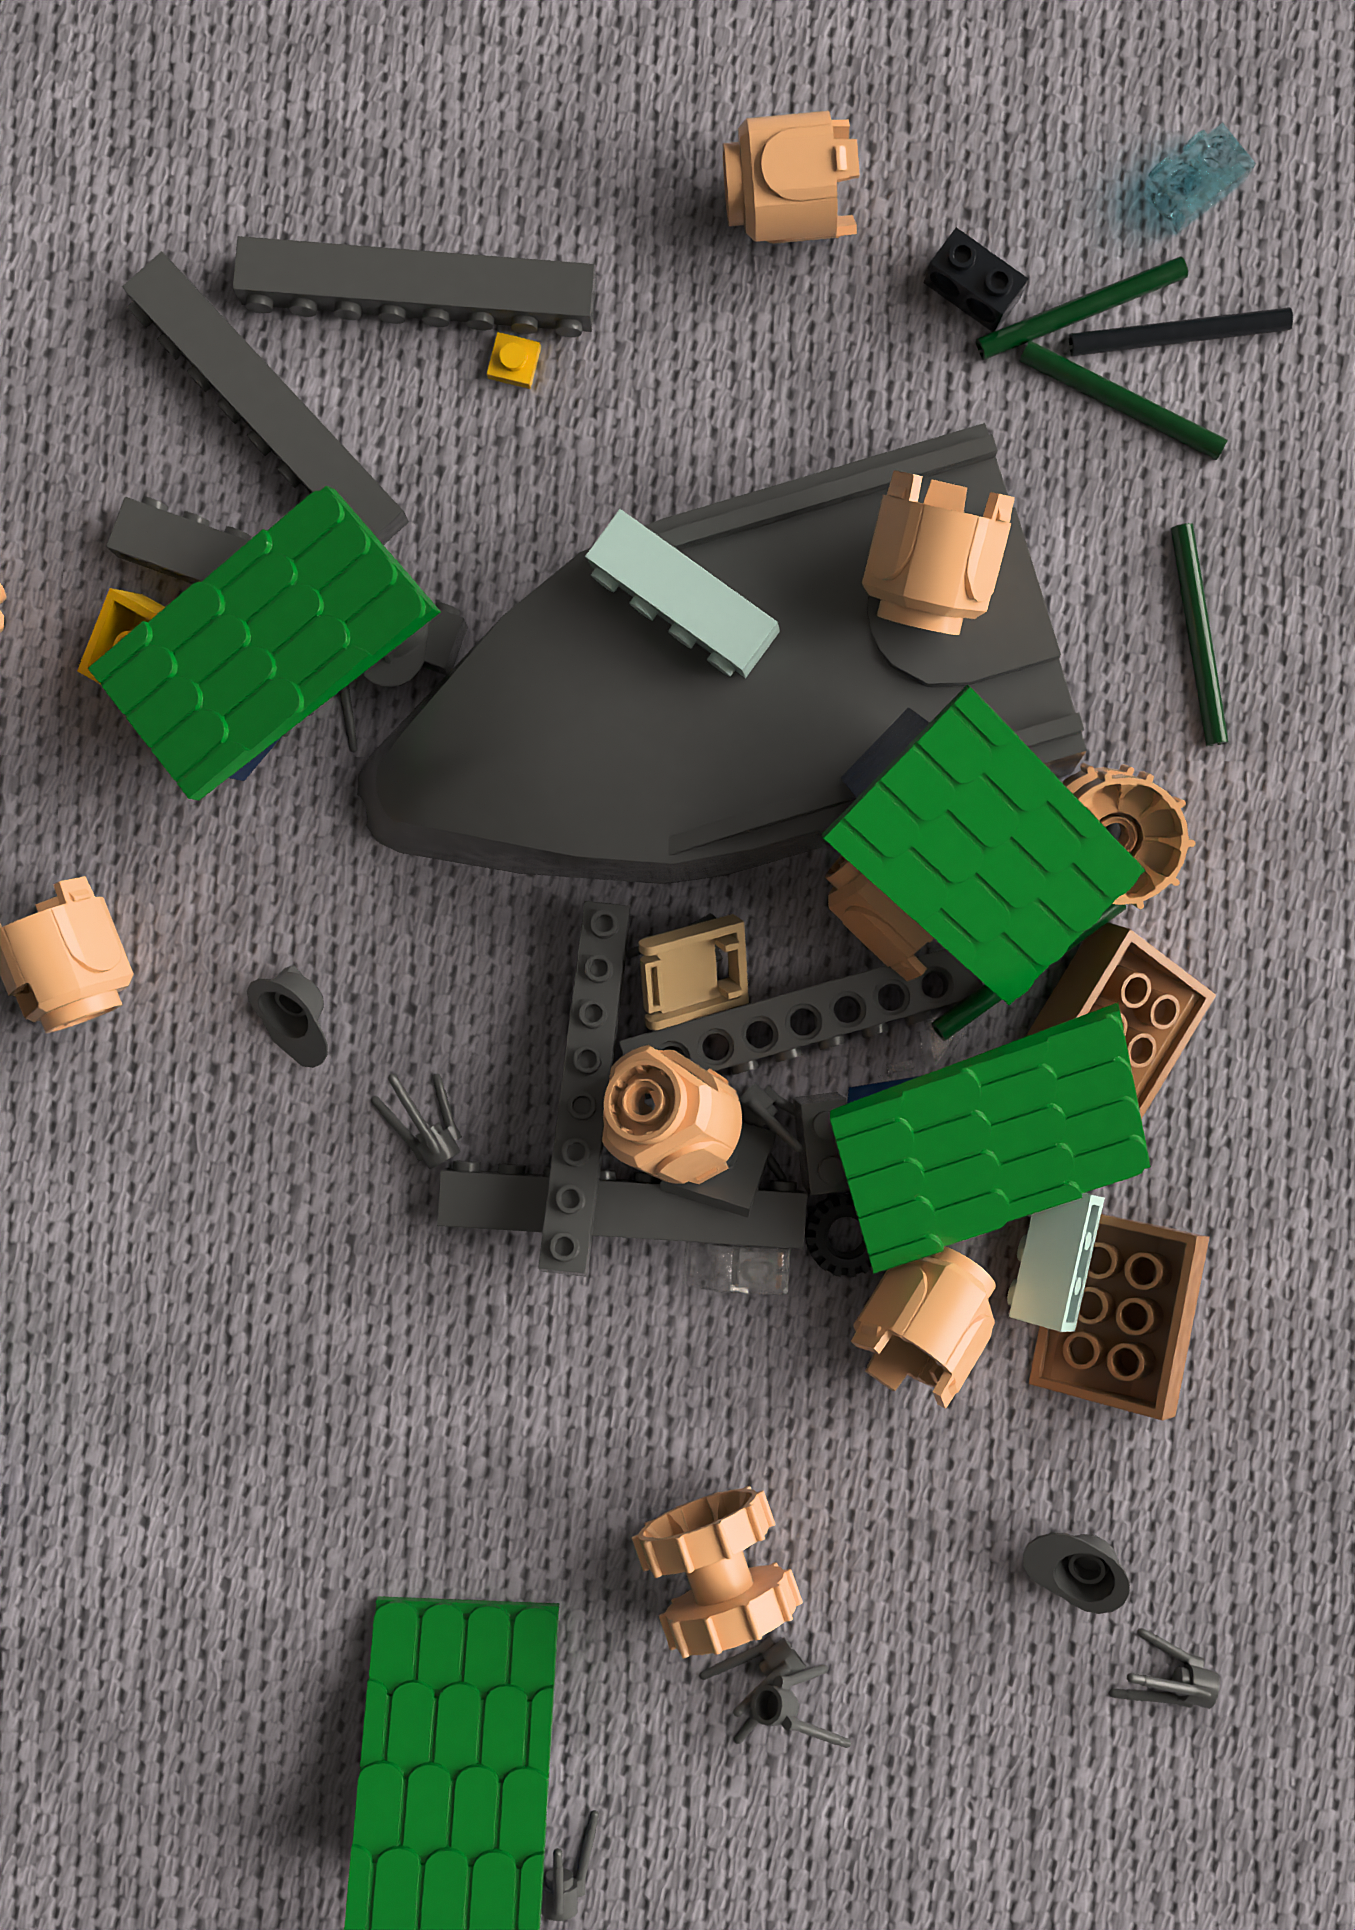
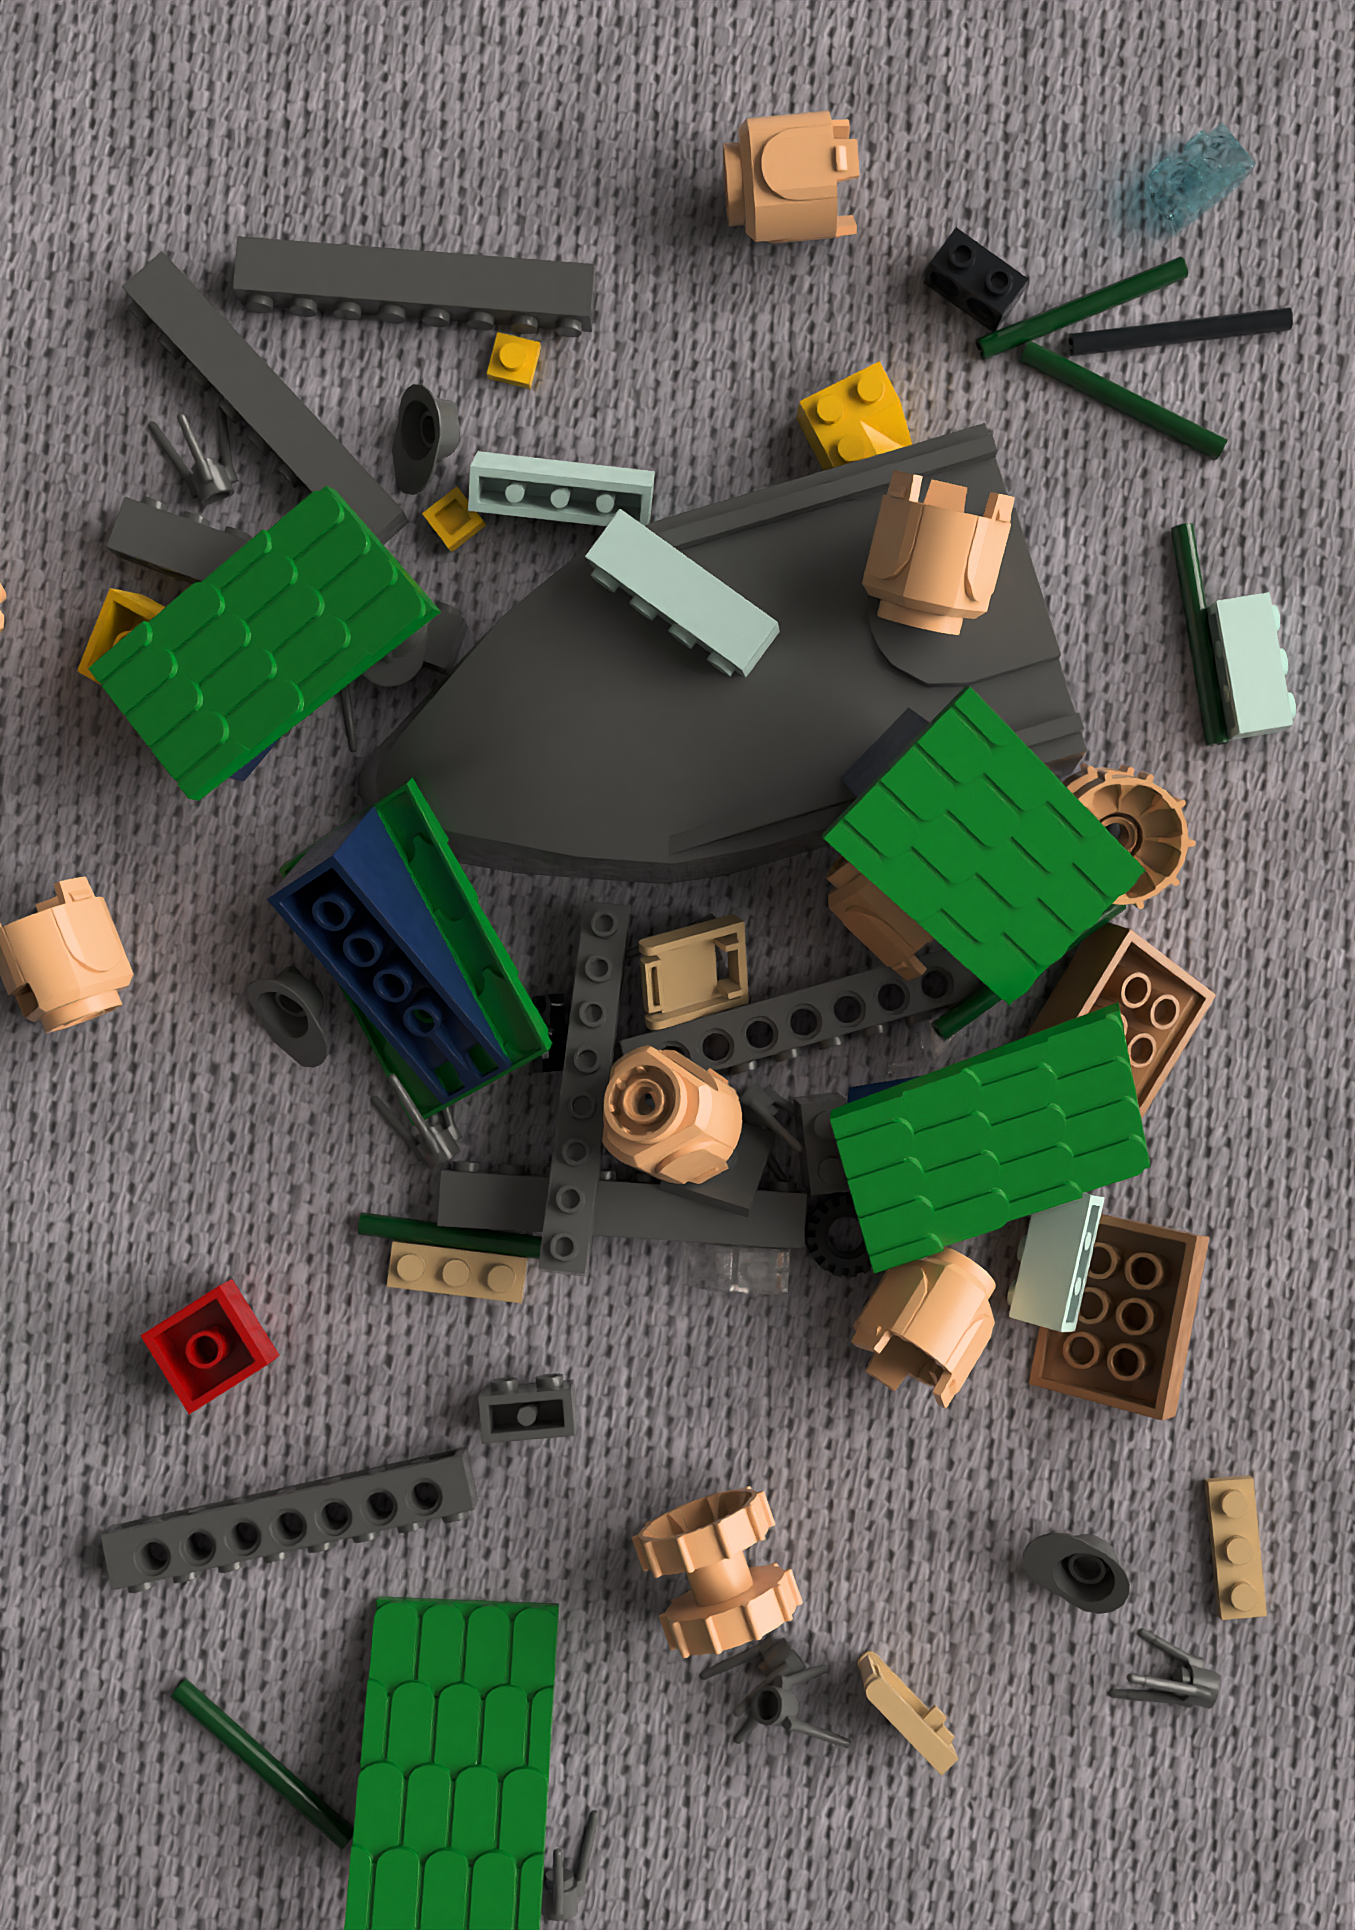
(134, 1566): none -> dark grey brick
(209, 479): none -> dark grey plant
(210, 1346): none -> red brick
(263, 1763): none -> dark green piece
(412, 951): none -> dark blue piece
(423, 437): none -> dark grey piece
(453, 520): none -> yellow plate
(456, 1237): none -> dark green piece
(457, 1271): none -> tan plate
(527, 1410): none -> dark grey brick
(552, 1010): none -> black plate
(558, 489): none -> light aqua brick
(854, 418): none -> yellow slope
(907, 1713): none -> tan container
(1235, 1547): none -> tan plate
(1251, 666): none -> light aqua brick

